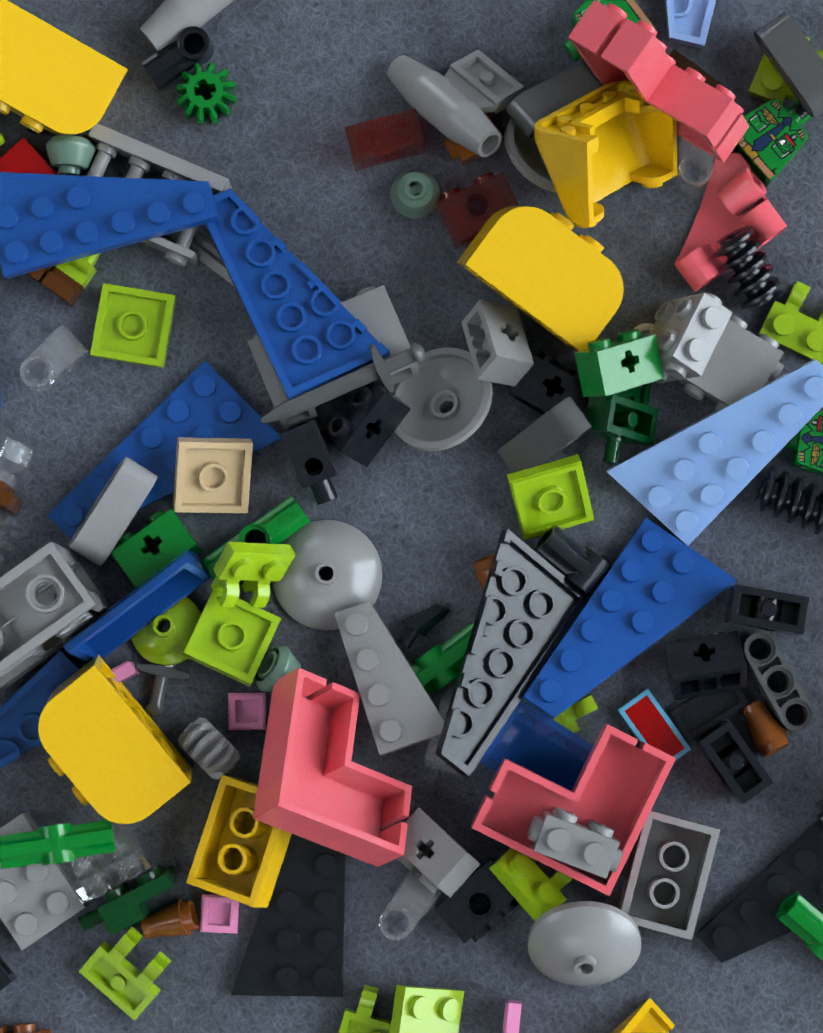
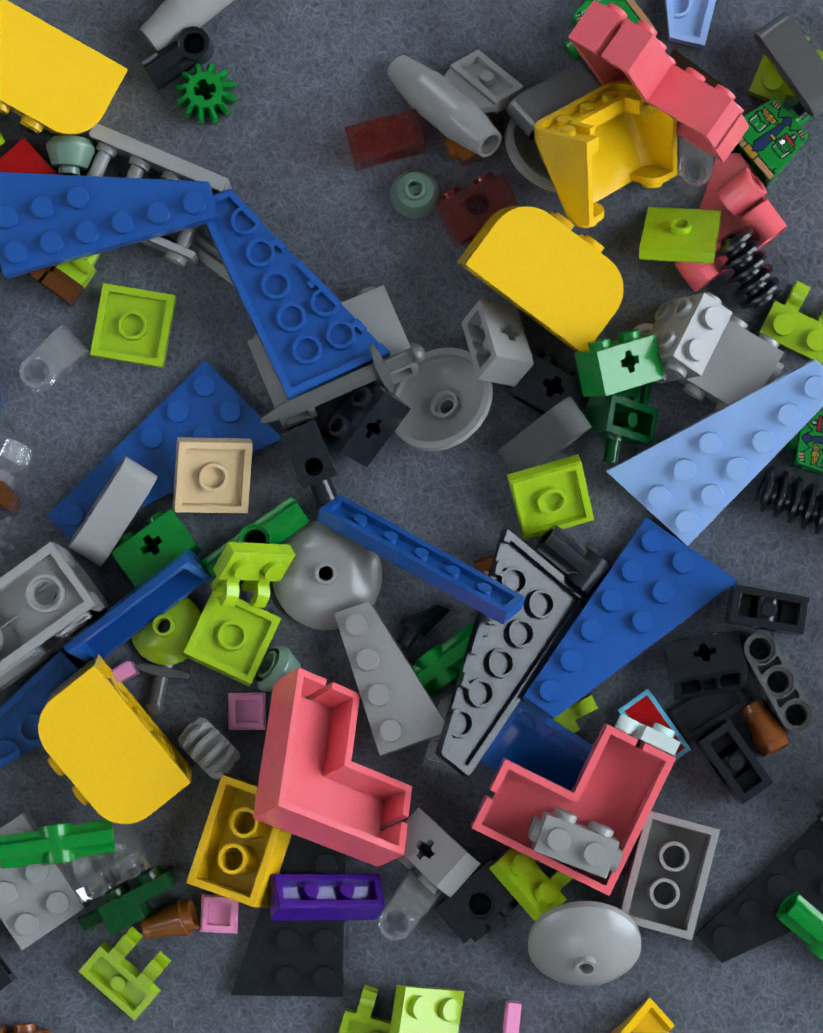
(326, 897): none -> dark purple slope
(421, 559): none -> blue plate
(657, 736): none -> light aqua plate
(680, 235): none -> lime plate

